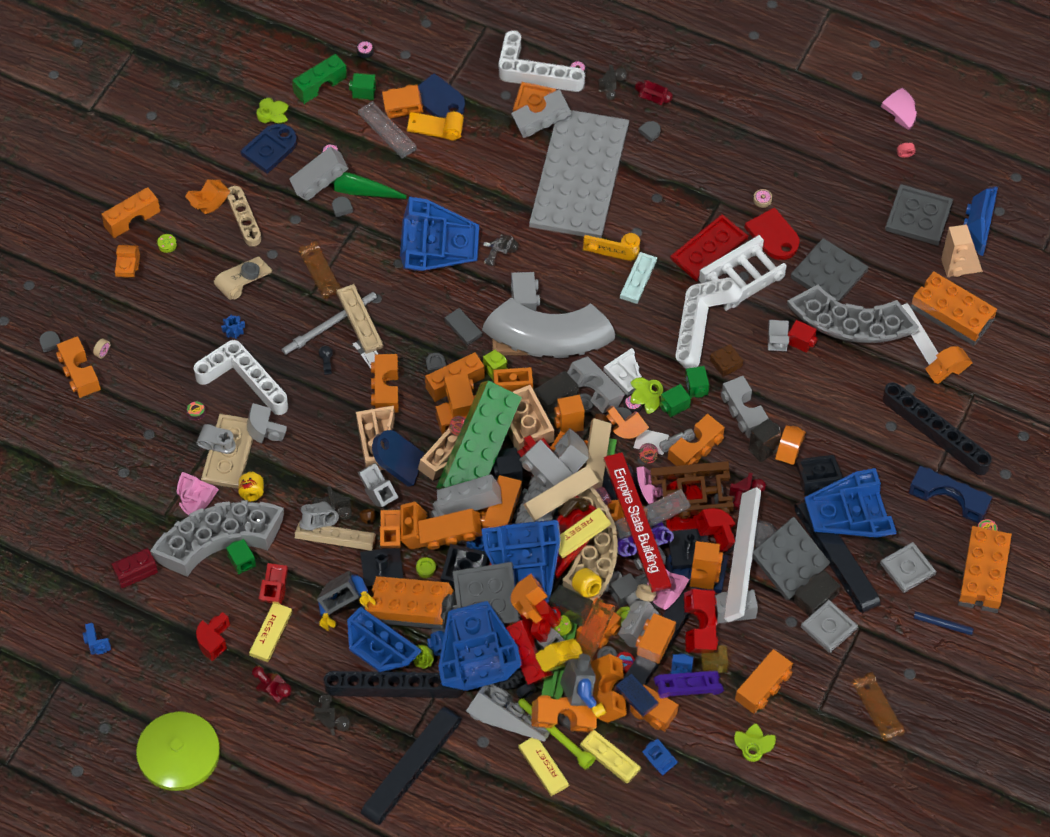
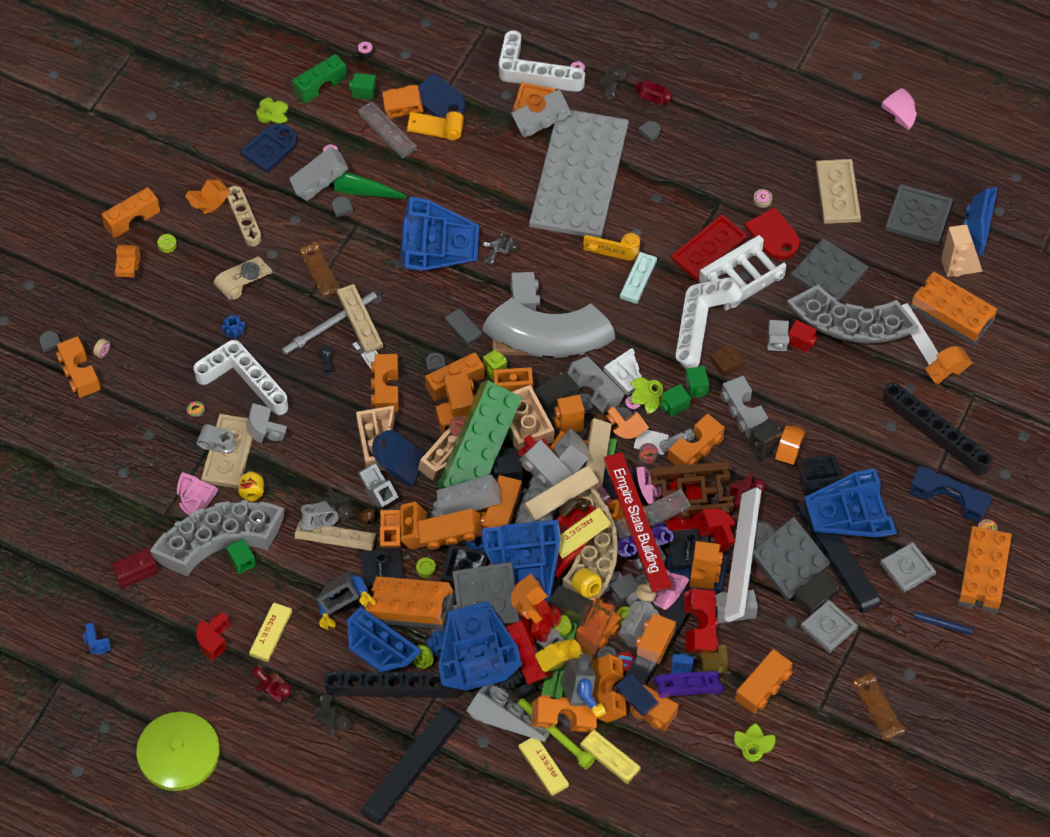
(273, 586): red brick -> none
(659, 756): blue brick -> none
(838, 191): none -> tan tile
(906, 150): coral tile -> none

